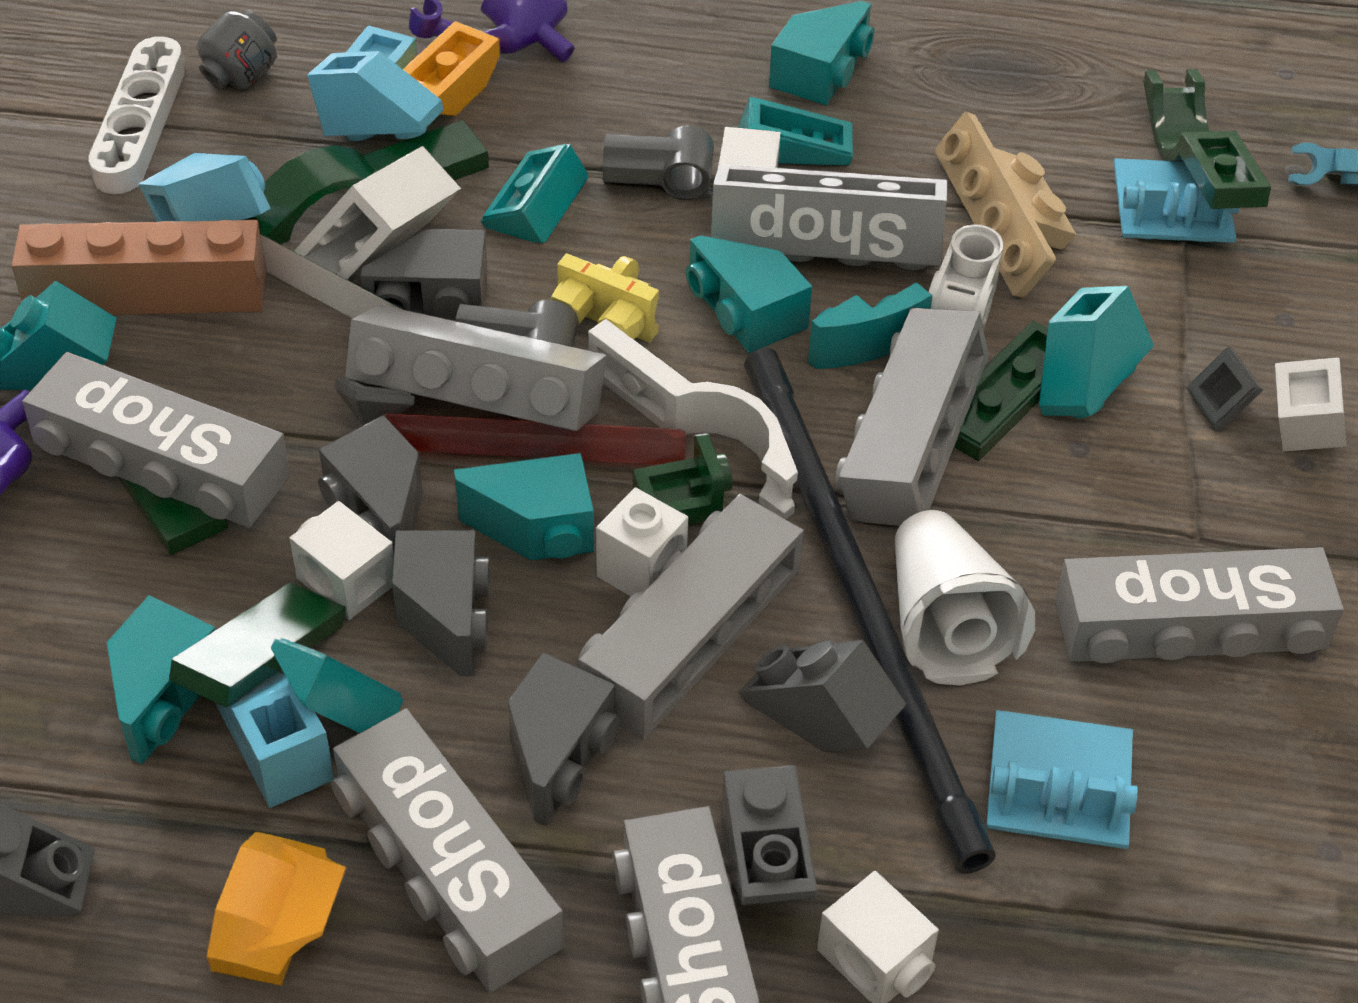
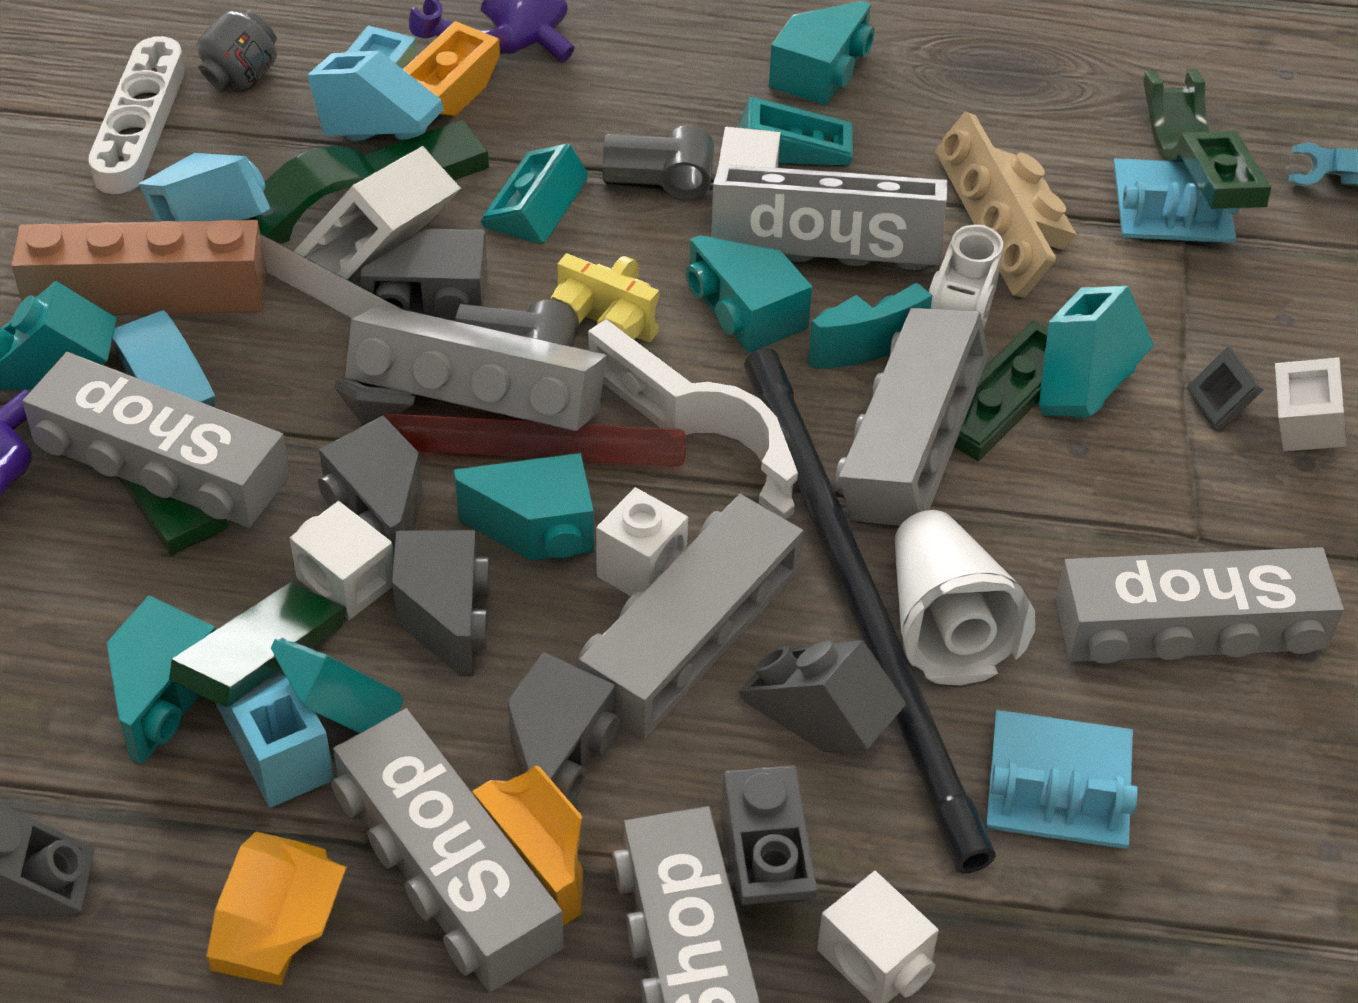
(159, 355): none -> medium azure slope
(543, 832): none -> light orange slope
(691, 484): dark green bracket -> none

